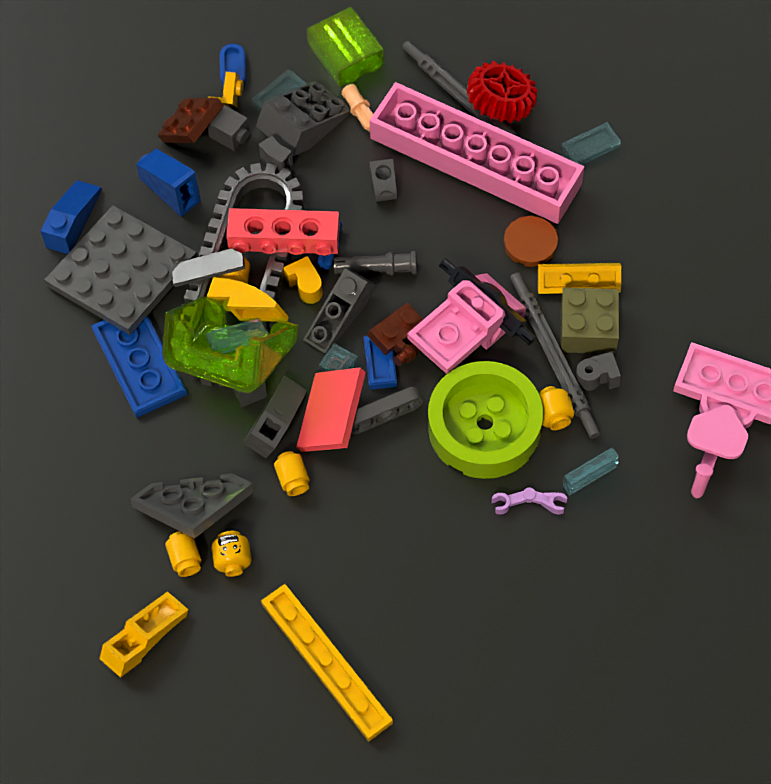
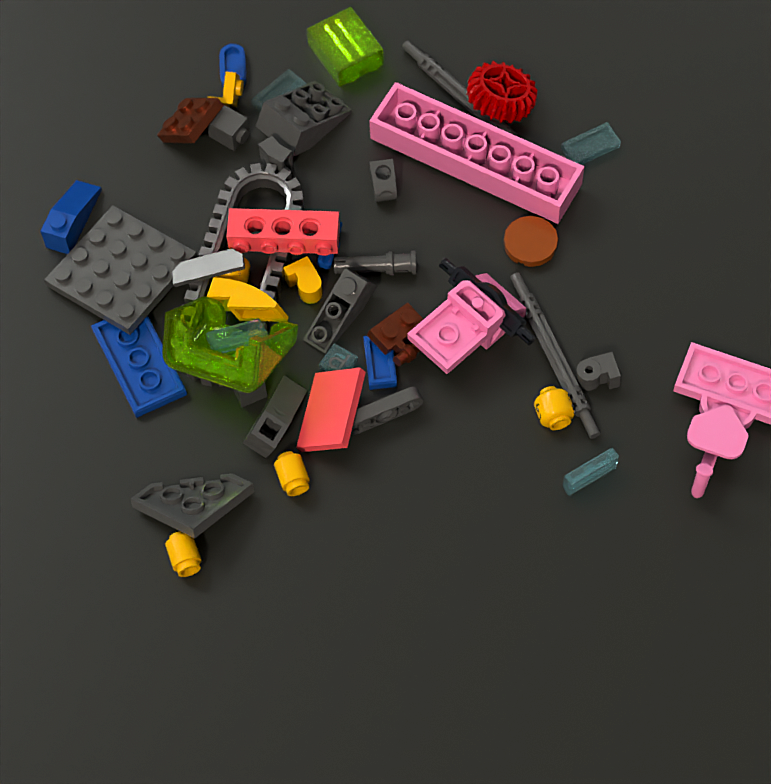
(142, 633): yellow slope -> none
(169, 180): blue slope -> none
(231, 553): yellow head -> none
(327, 662): yellow plate -> none
(358, 105): light nougat axle -> none
(490, 393): lime brick -> none
(530, 495): lavender piece -> none
(555, 277): yellow plate -> none
(589, 320): olive brick -> none

